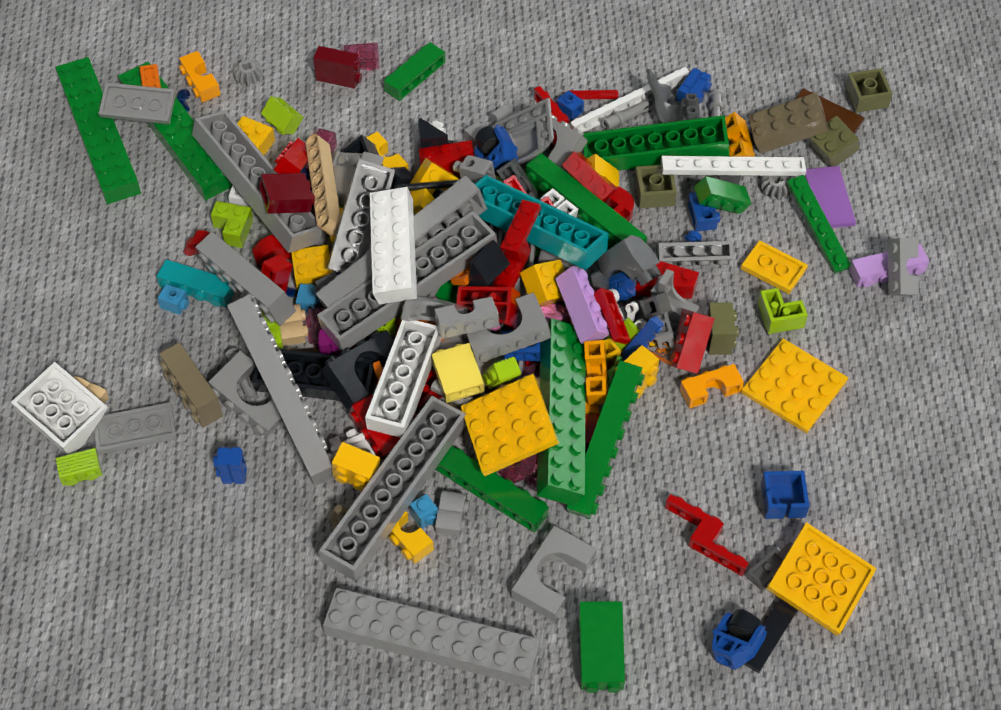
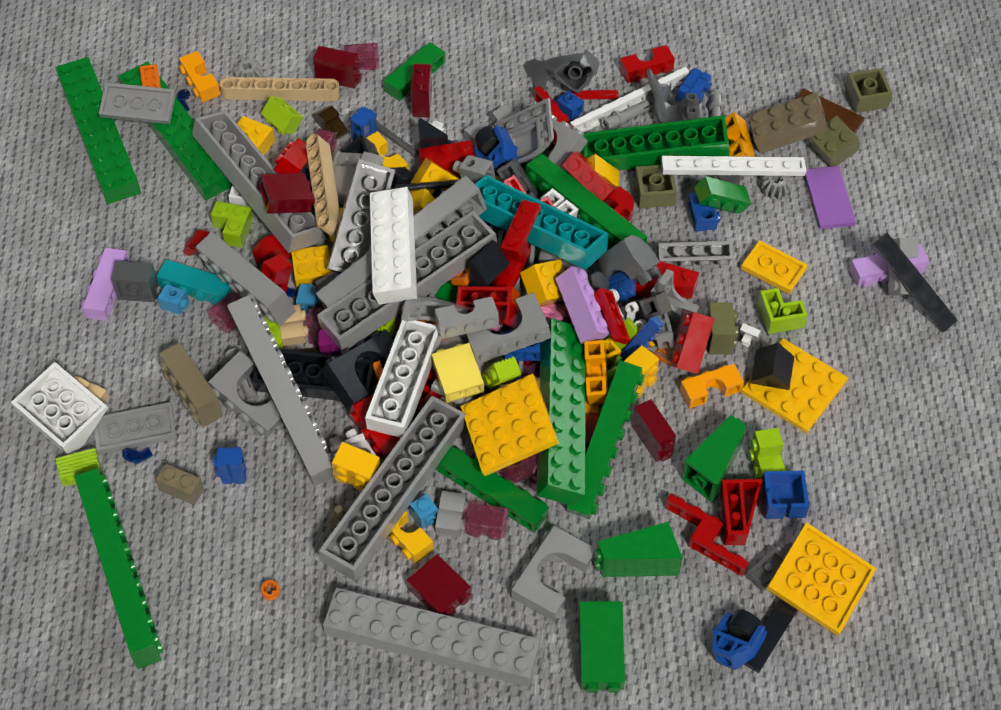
(101, 292): none -> lavender brick
(119, 568): none -> green brick
(135, 281): none -> dark grey container
(136, 457): none -> clear blue arm
(179, 484): none -> dark tan brick
(220, 314): none -> clear pink brick
(275, 593): none -> orange bush
(286, 88): none -> tan beam
(329, 120): none -> dark brown brick
(363, 123): none -> blue brick
(397, 140): none -> dark grey bar
(421, 90): none -> dark red brick
(439, 587): none -> dark red brick
(486, 521): none -> clear pink brick
(571, 70): none -> dark grey hips
(634, 69): none -> red arch
(639, 553): none -> green slope
(653, 431): none -> dark red brick
(693, 236): blue plate -> none
(714, 458): none -> green slope
(738, 504): none -> red wedge
(749, 333): none -> white tile
(766, 452): none -> lime brick
(773, 367): none -> black slope
(818, 224): green plate -> none
(914, 282): none -> black tile

